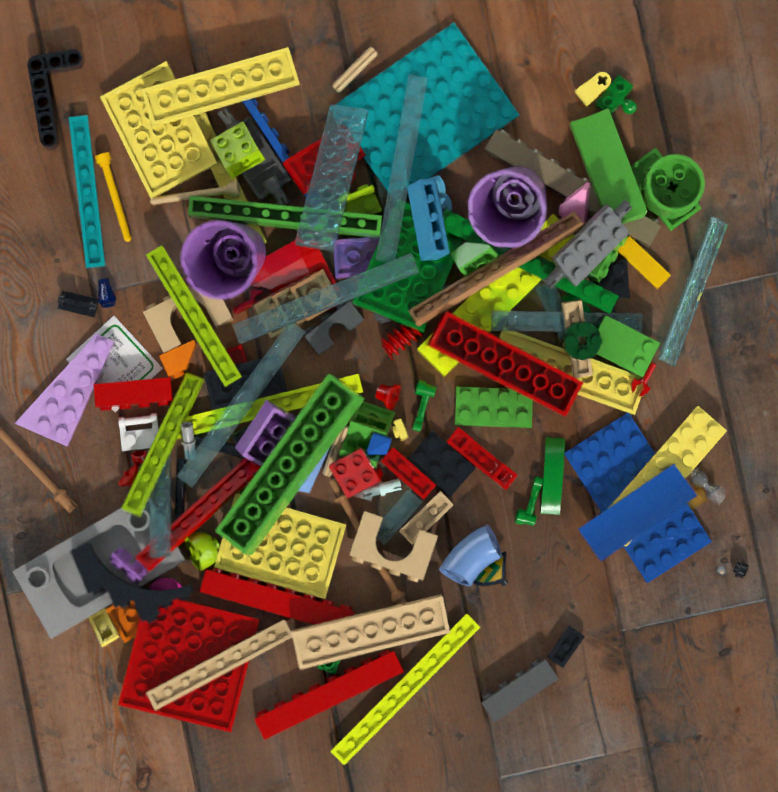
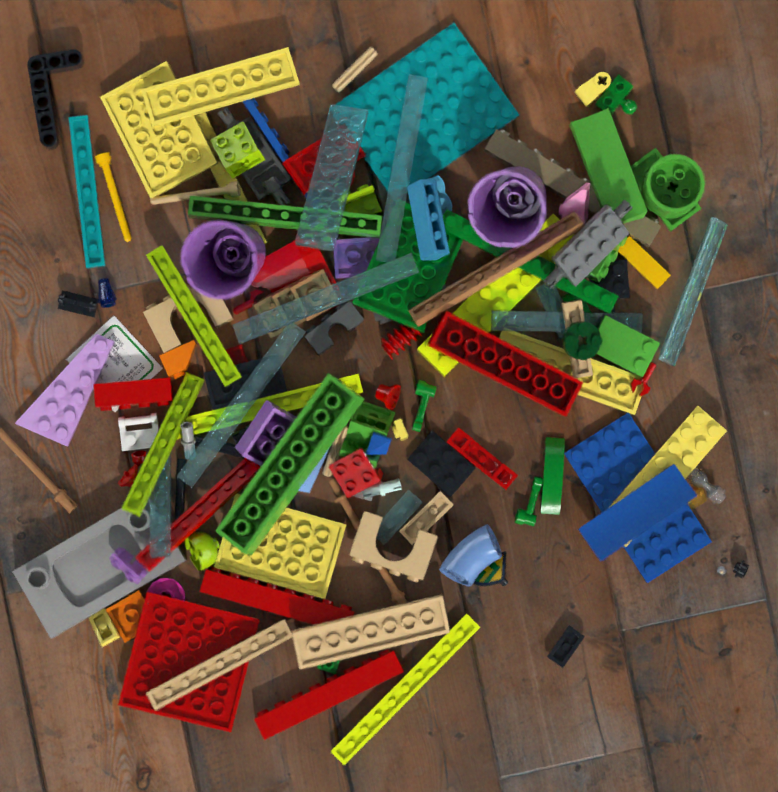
(147, 601): black arch -> none
(408, 473): red plate -> none
(473, 256): bright green slope -> none
(492, 408): bright green plate -> none
(519, 690): dark grey brick -> none

